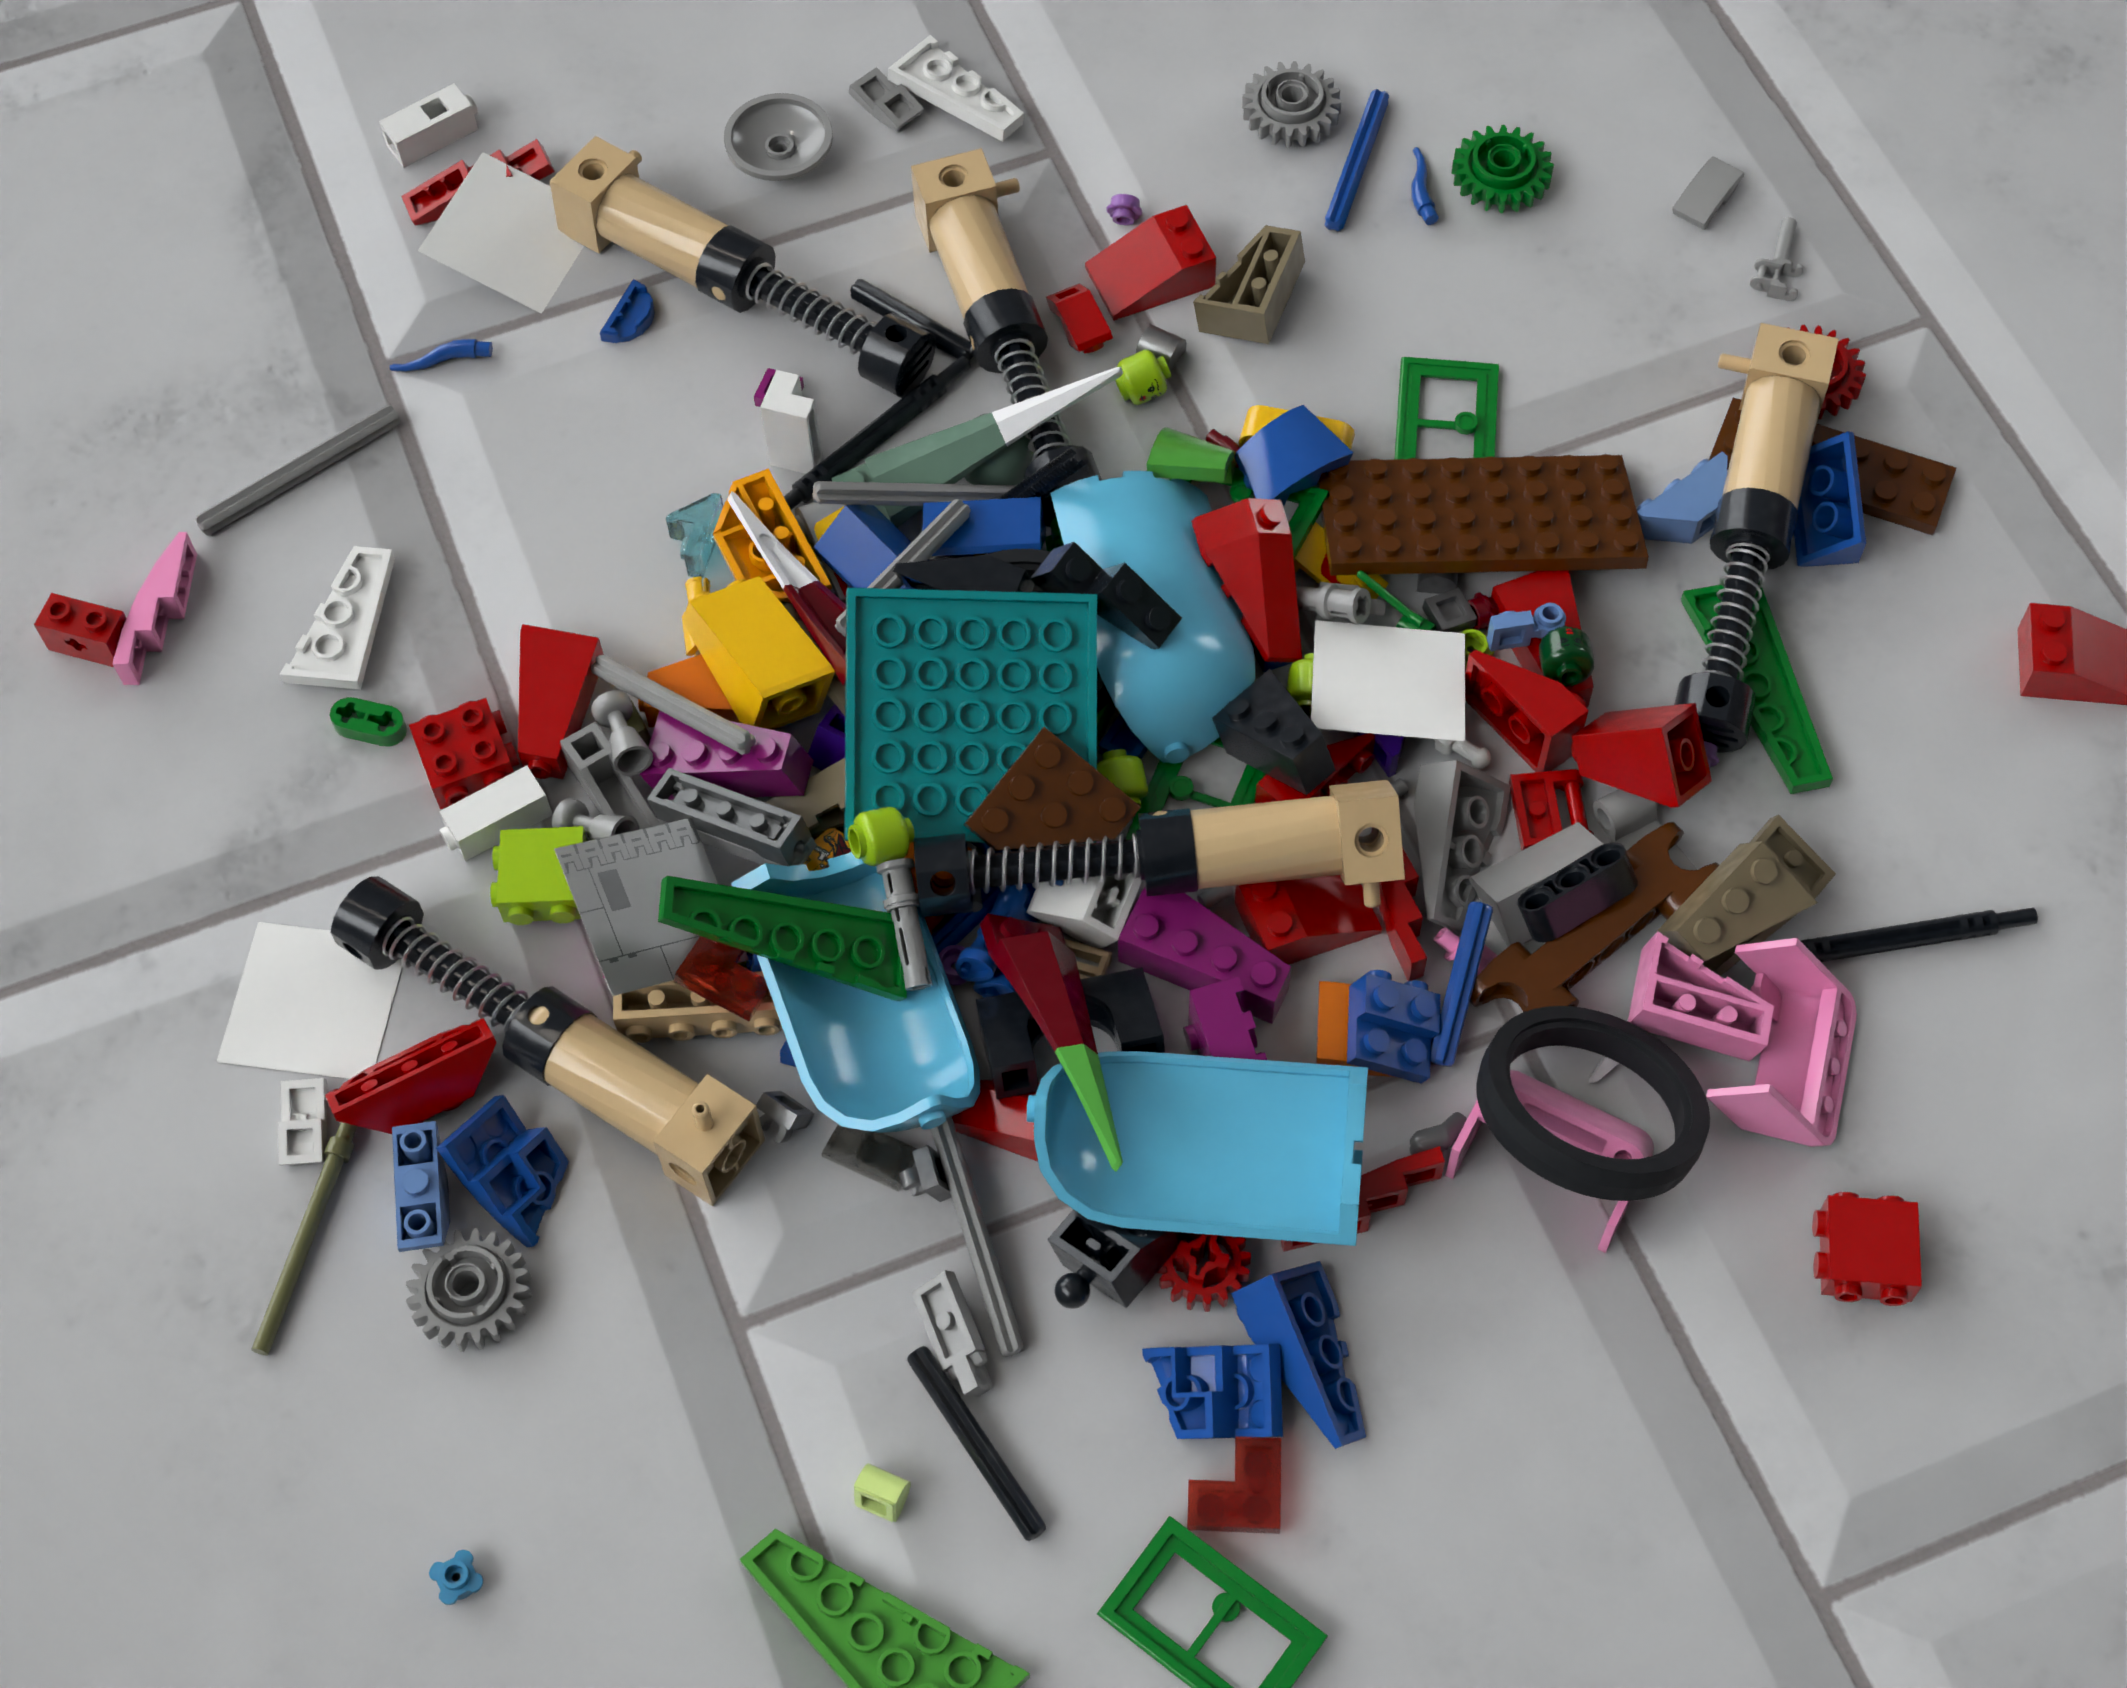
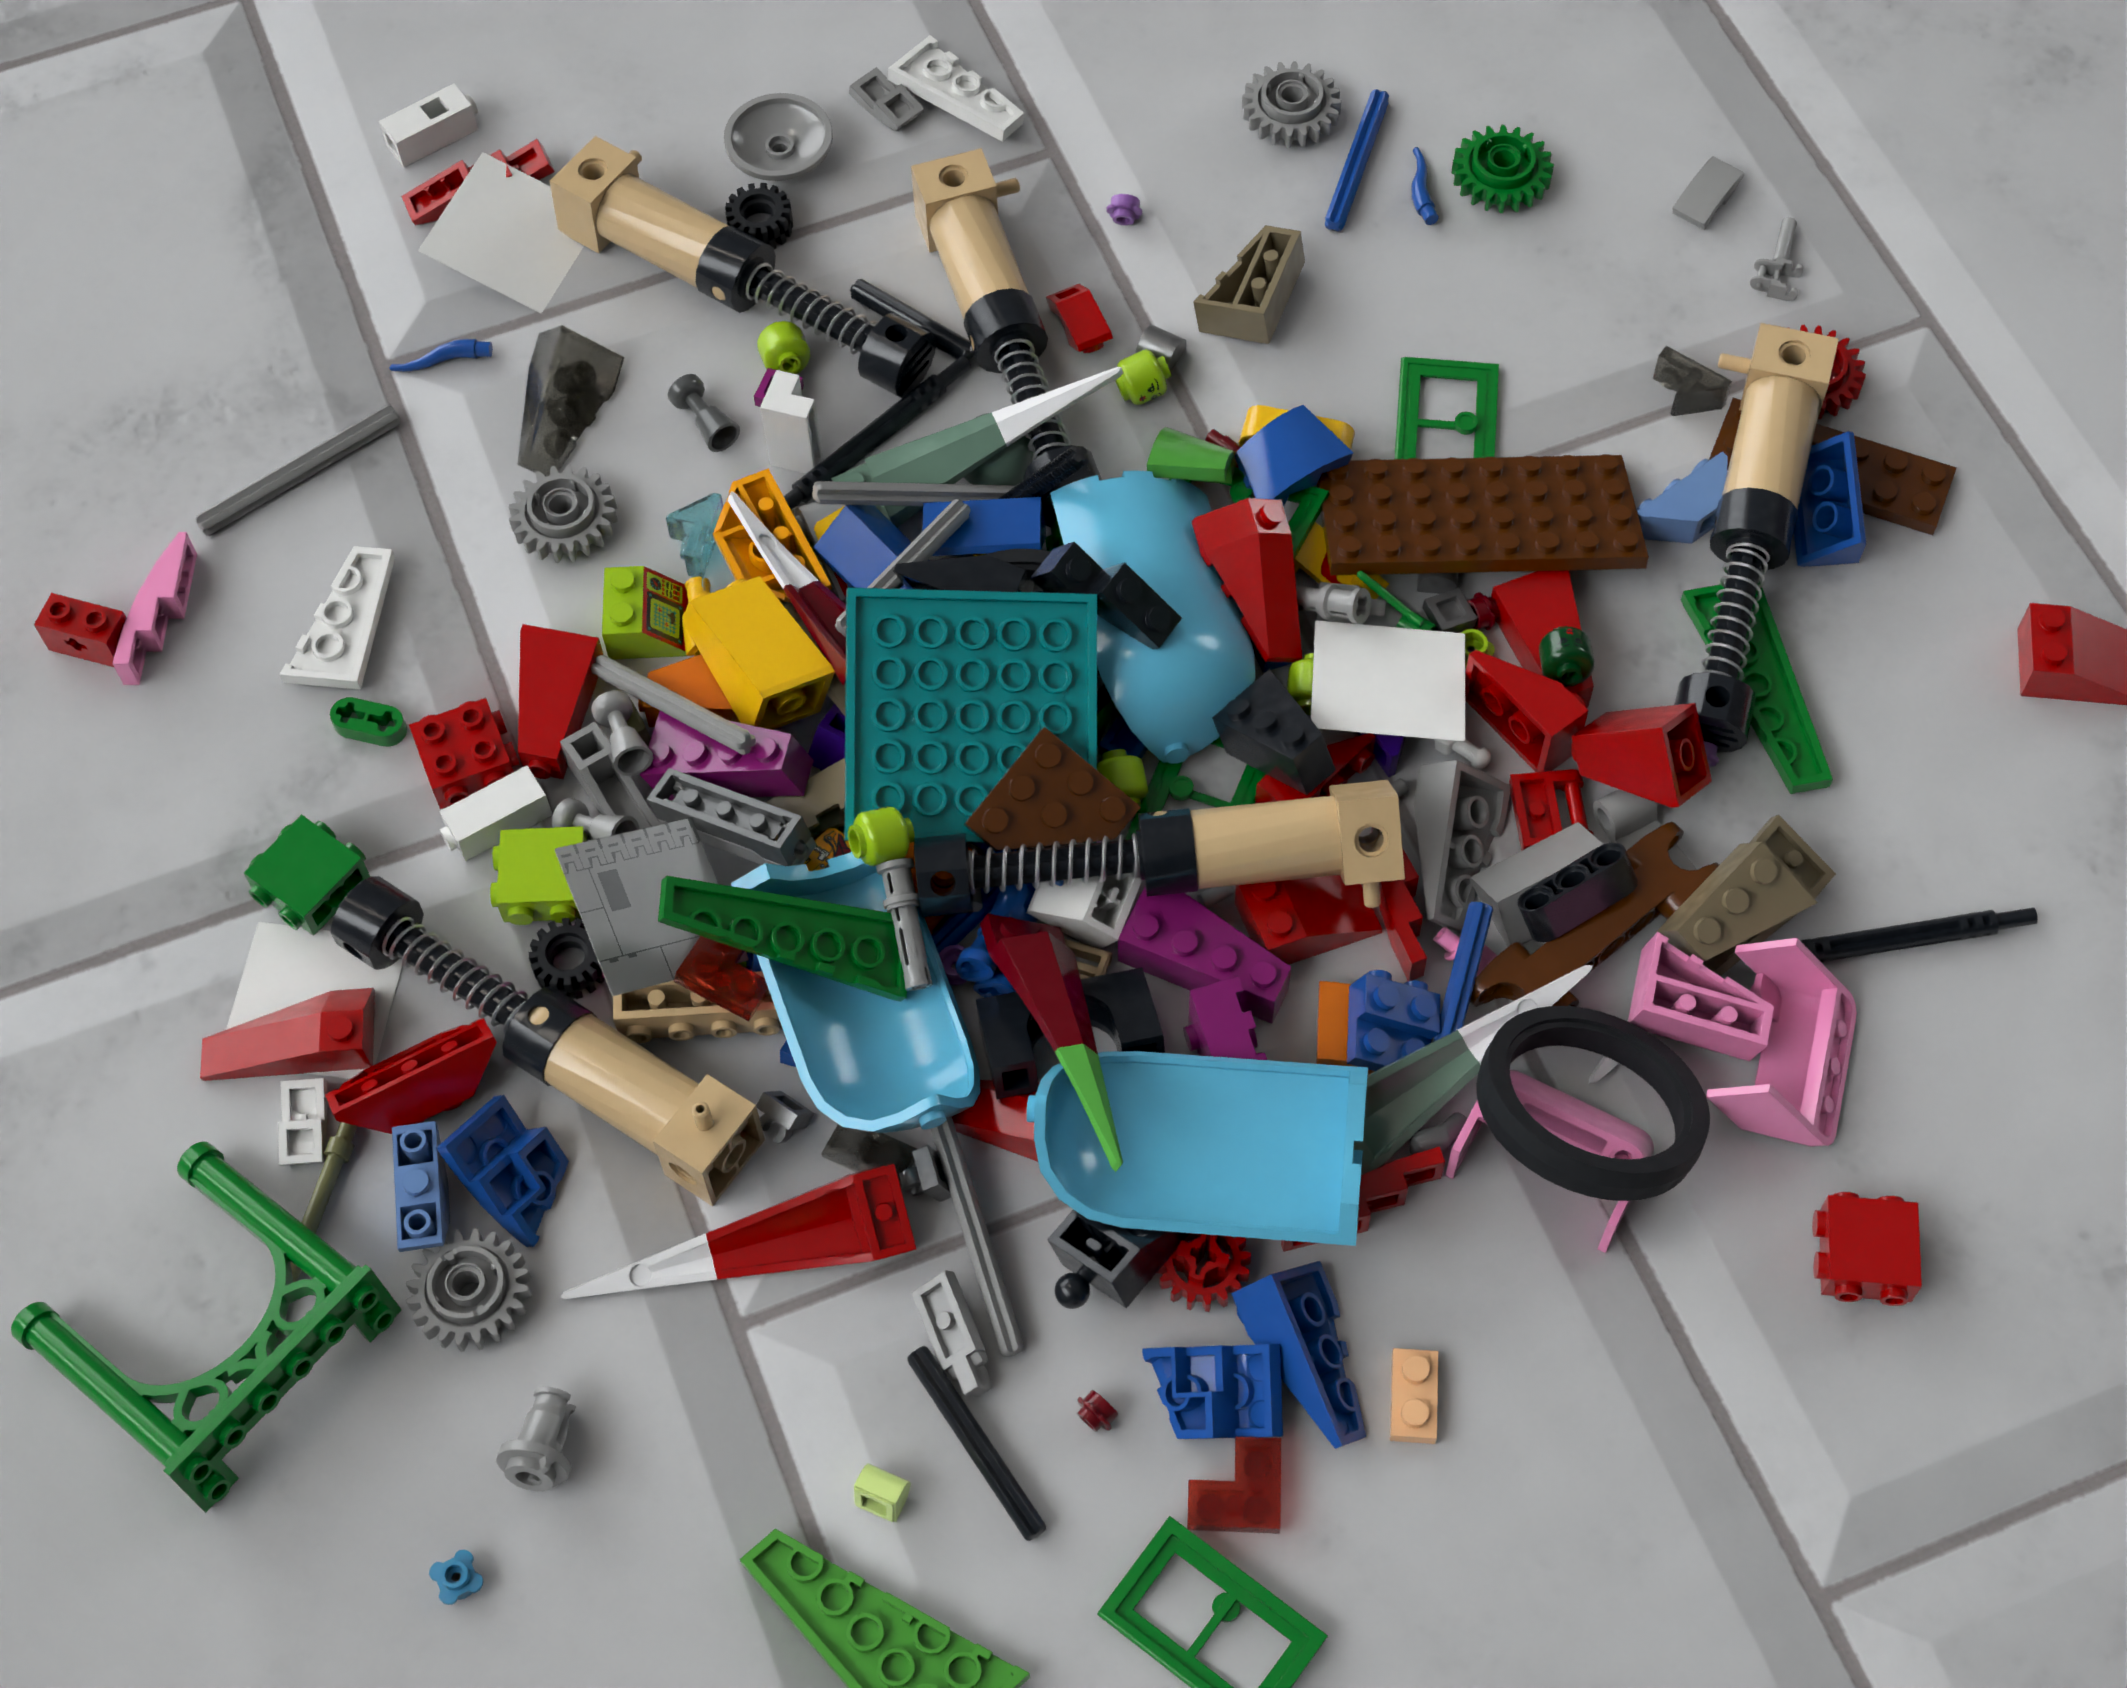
(196, 1448): none -> green arch
(306, 874): none -> green brick
(307, 1037): none -> red wedge
(537, 1457): none -> light grey piece
(551, 944): none -> black tyre
(563, 393): none -> clear smoke wedge
(586, 515): none -> light grey gear
(631, 315): blue tile -> none
(642, 614): none -> lime slope
(713, 425): none -> dark grey piece
(761, 201): none -> black tyre
(782, 345): none -> lime head
(831, 1225): none -> red plate
(1096, 1411): none -> dark red plate
(1154, 264): red slope -> none
(1414, 1396): none -> light nougat plate
(1420, 1084): none -> sand green plate
(1516, 629): medium blue plate -> none
(1695, 385): none -> clear smoke slope

